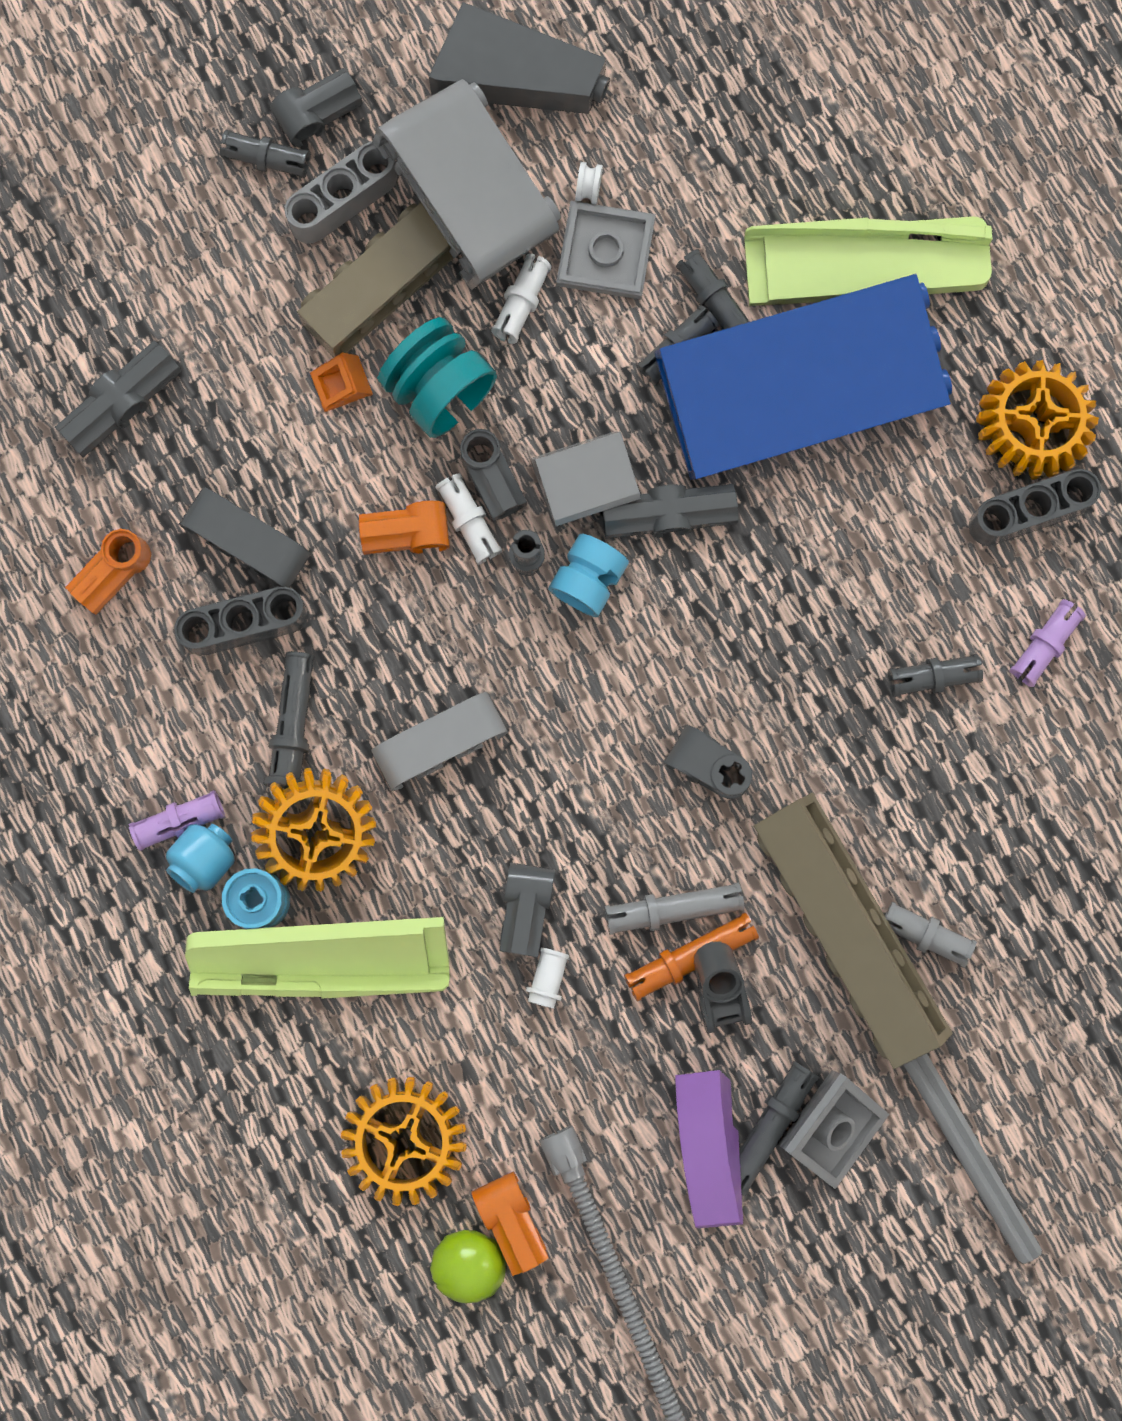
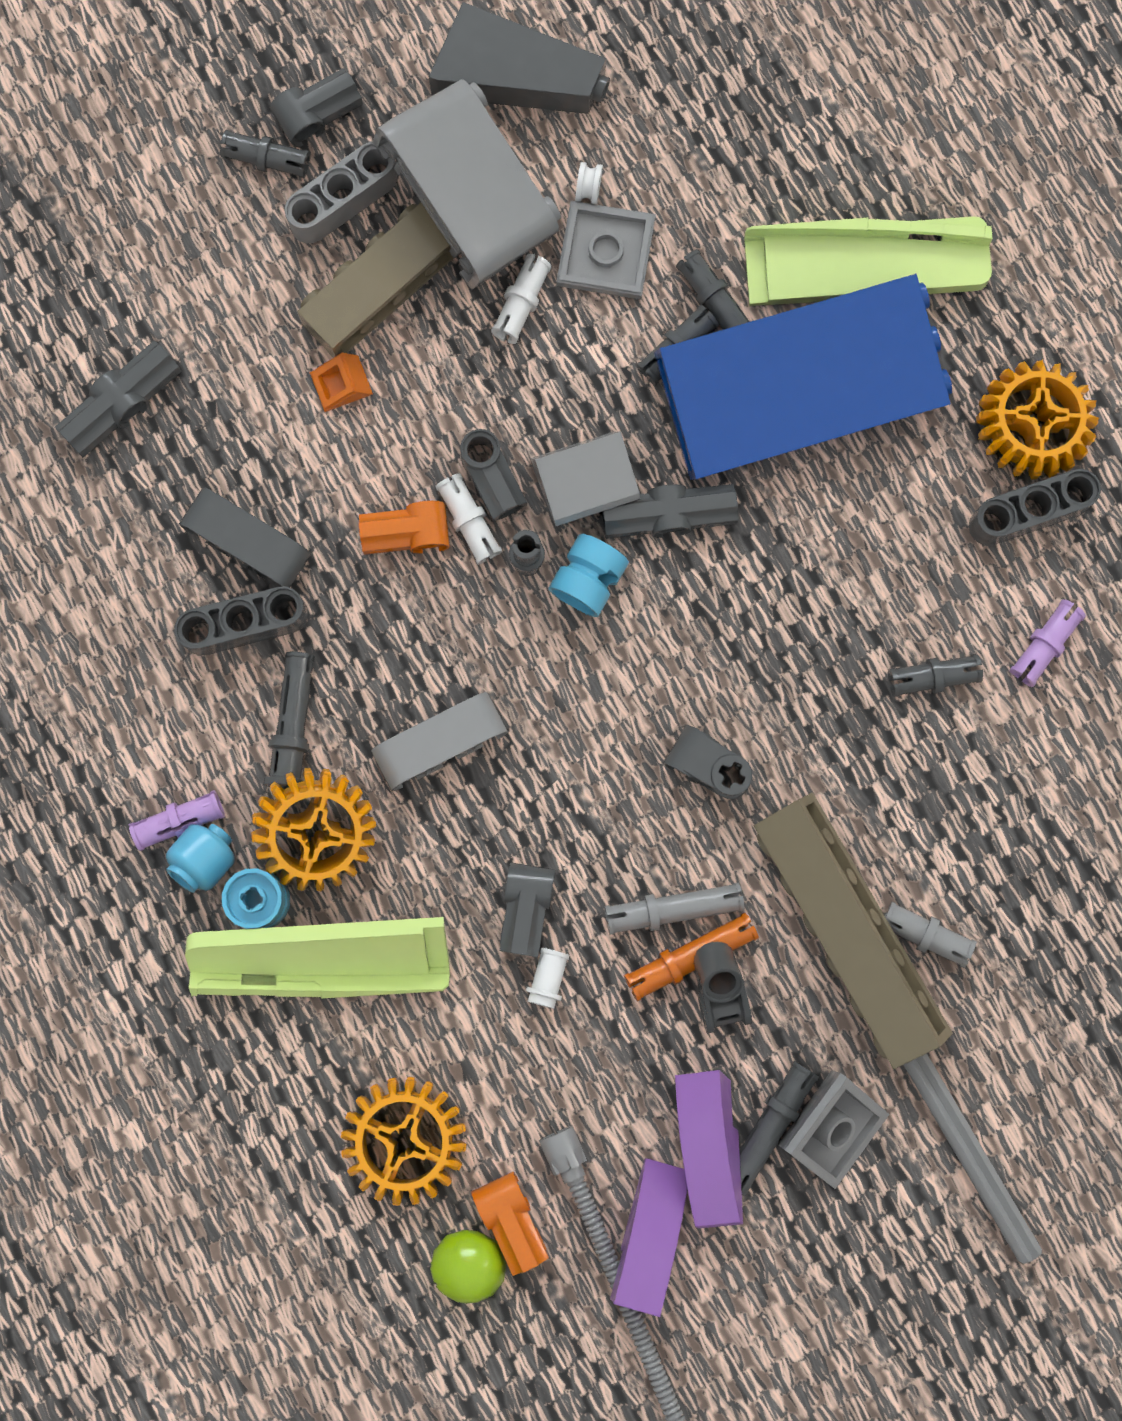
(105, 573): orange piece -> none
(432, 372): teal wheel -> none
(650, 1238): none -> medium lavender slope

